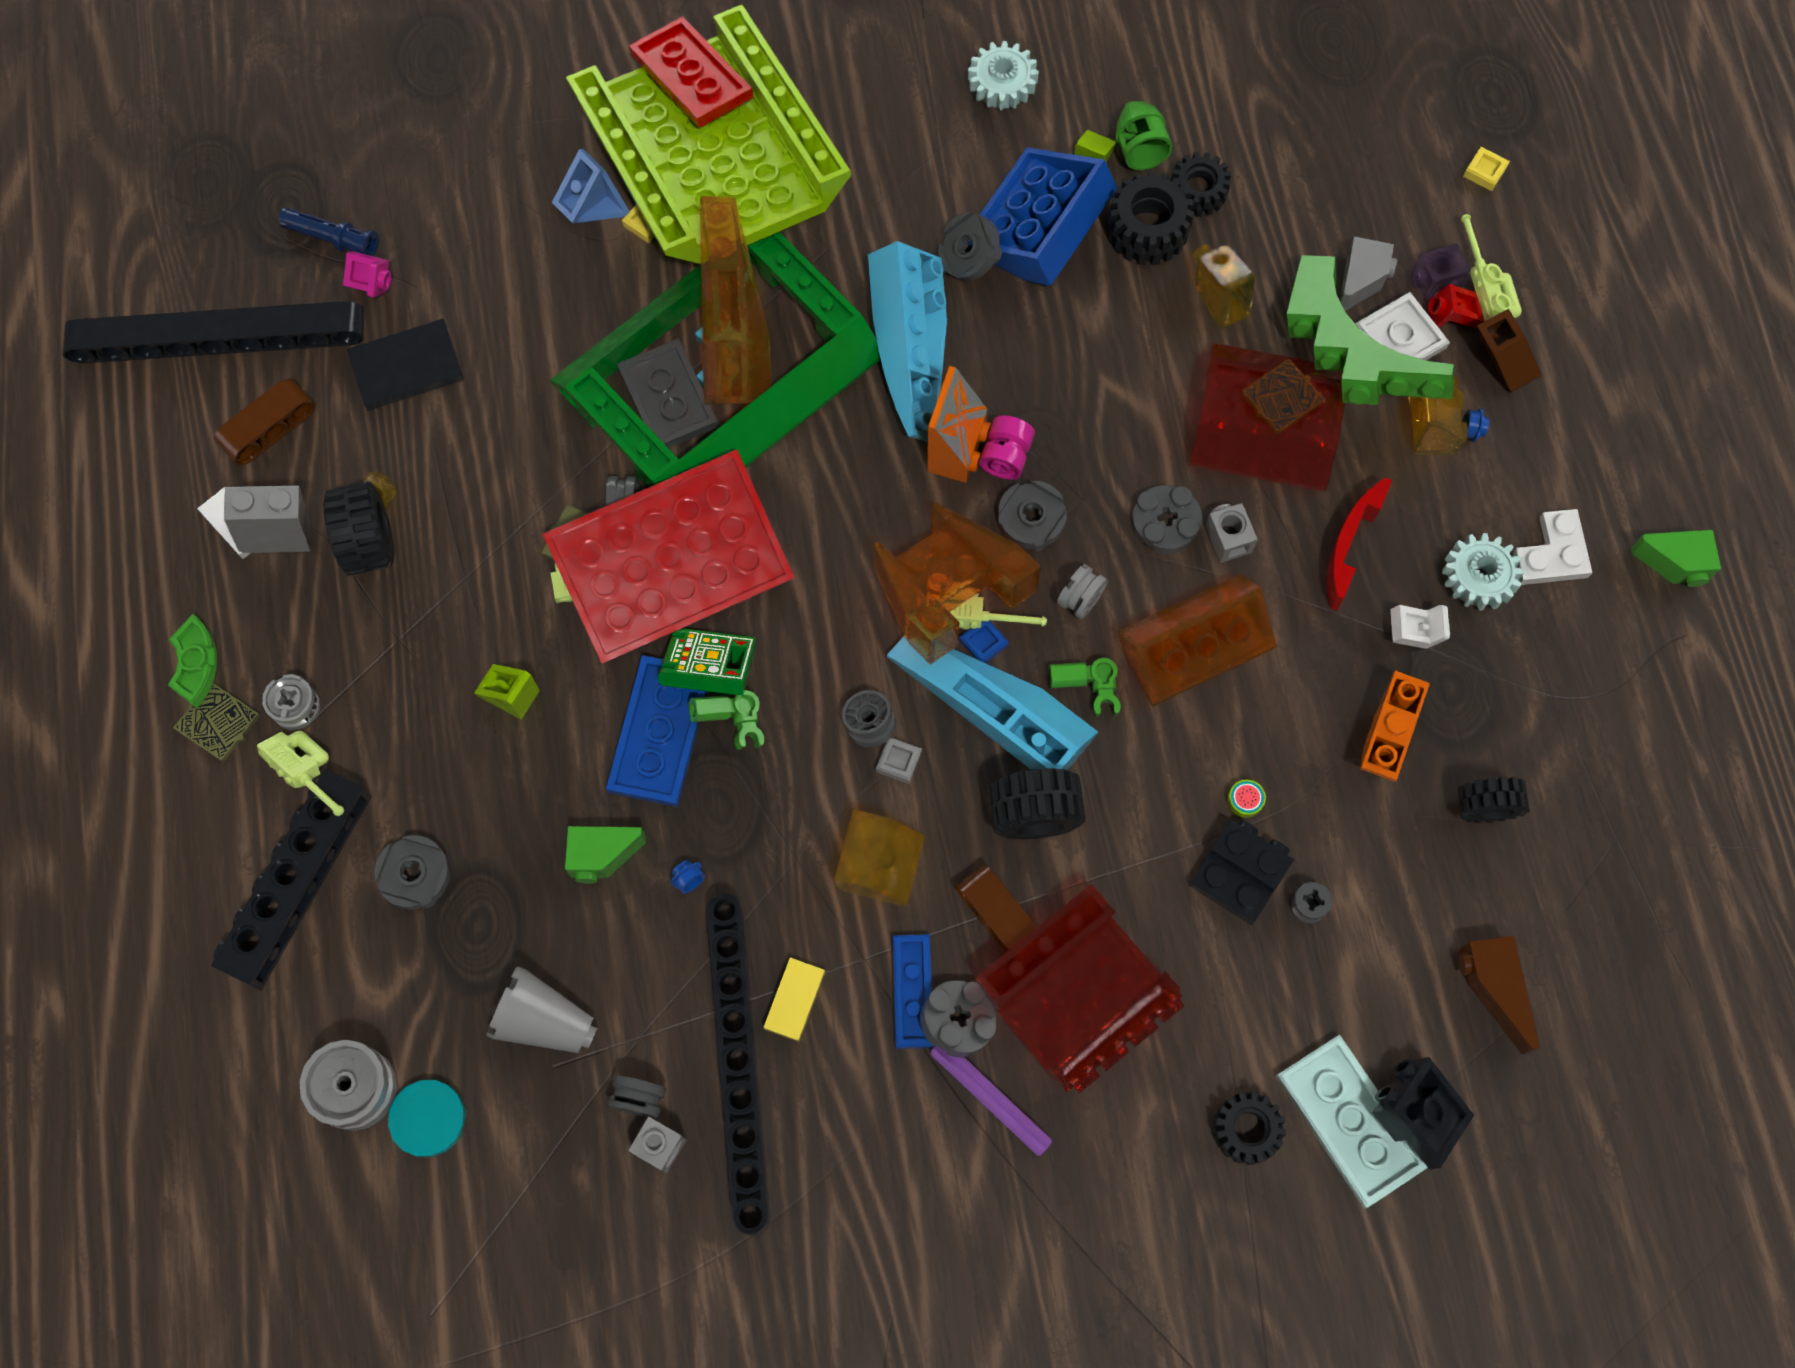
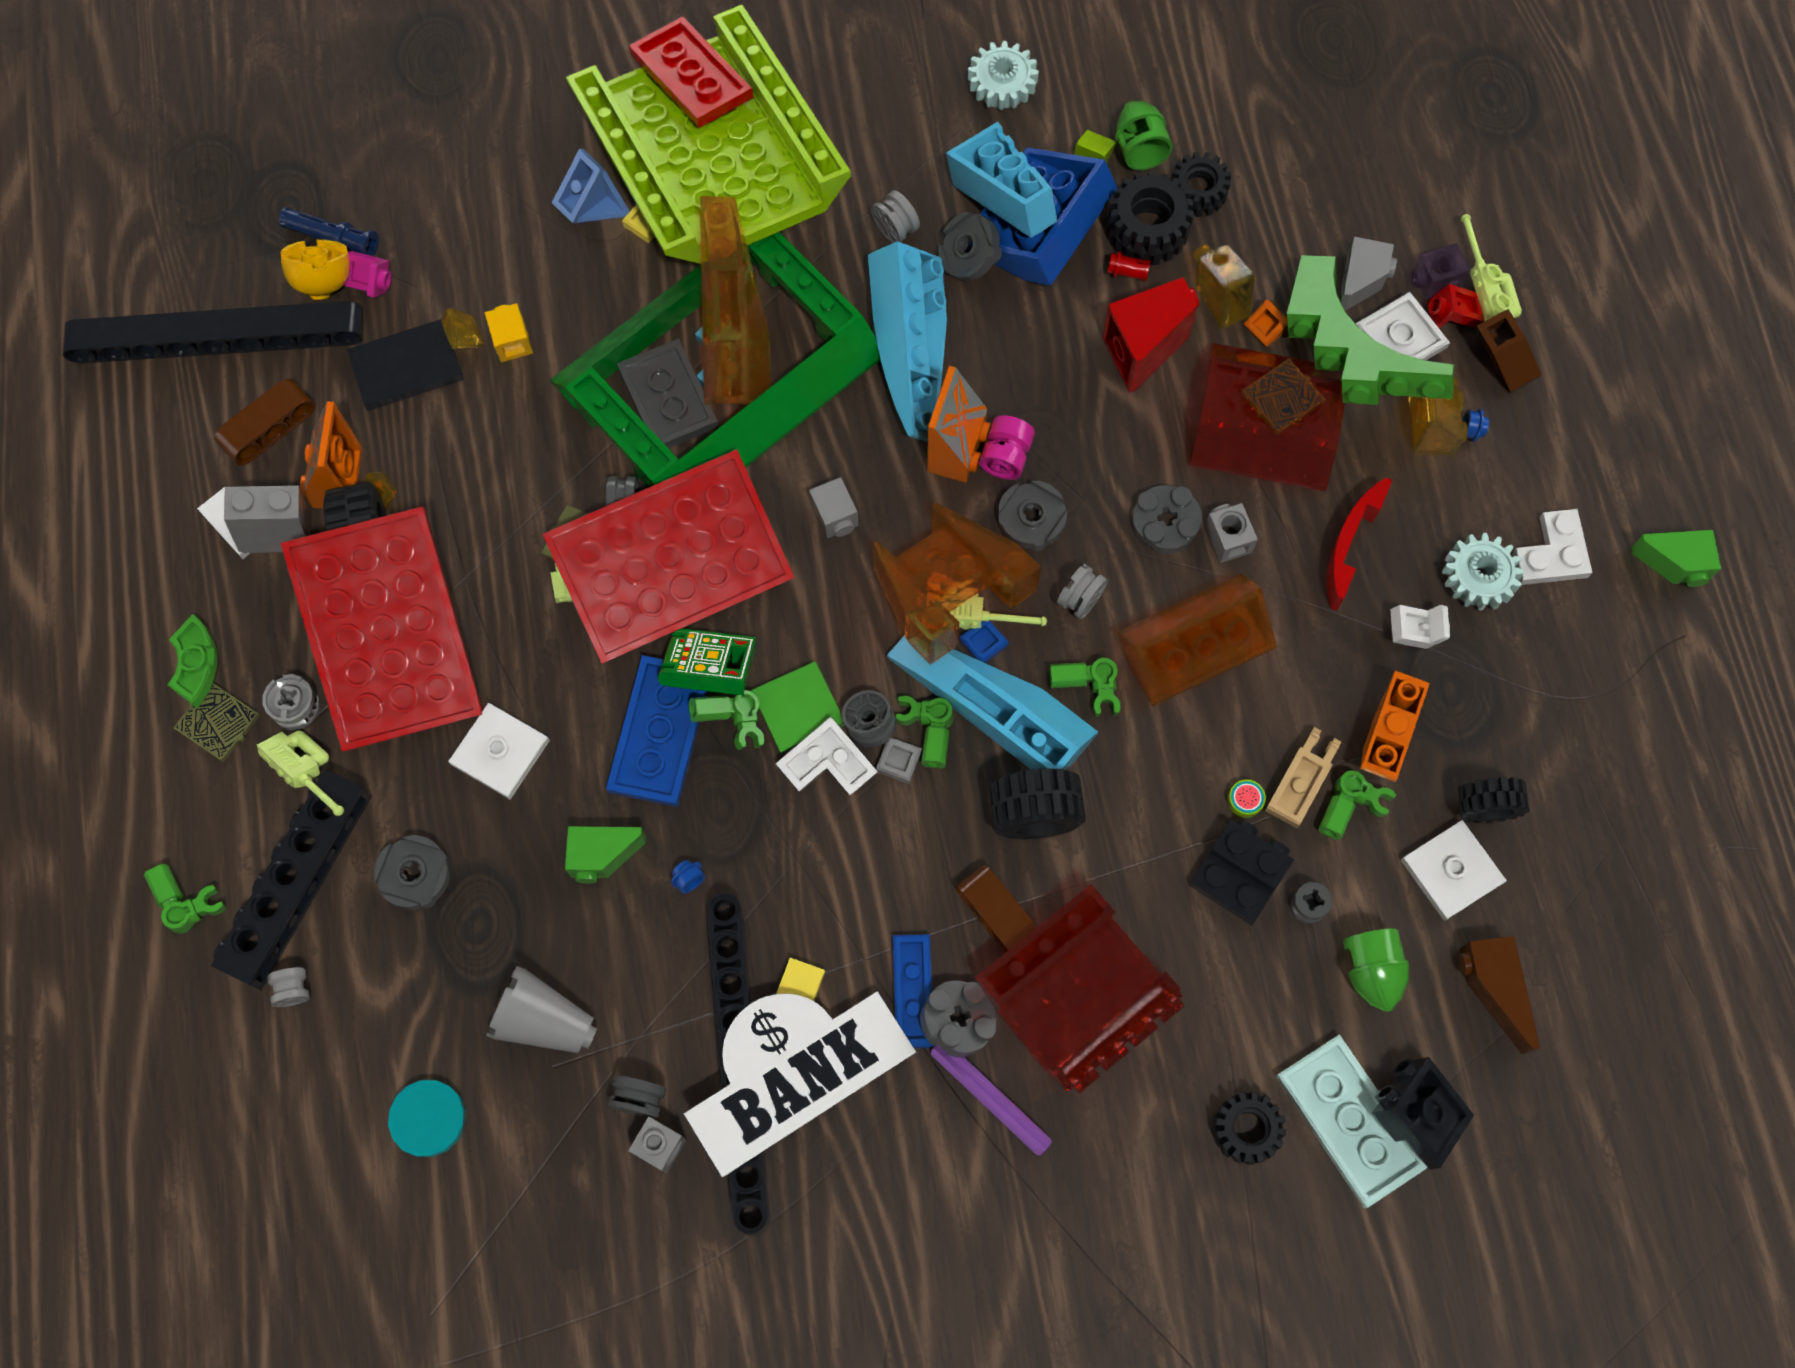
(179, 915): none -> bright green bar
(288, 987): none -> light grey wheel
(317, 268): none -> yellow cylinder
(330, 457): none -> orange slope
(345, 1063): light grey wheel -> none
(382, 628): none -> red plate
(461, 329): none -> clear yellow slope
(499, 751): none -> white plate
(508, 332): none -> yellow brick
(508, 689): lime slope -> none
(789, 1067): none -> white sticker
(796, 706): none -> bright green tile
(831, 750): none -> white plate
(834, 508): none -> light grey brick
(879, 858): clear yellow slope -> none
(895, 217): none -> light grey wheel
(937, 714): none -> bright green bar
(1002, 180): none -> medium azure wedge
(1128, 266): none -> red pin
(1148, 329): none -> red slope
(1267, 323): none -> orange slope
(1302, 781): none -> tan hinge
(1349, 789): none -> bright green bar
(1379, 967): none -> bright green helmet
(1453, 870): none -> white plate
(1486, 168): light yellow tile -> none

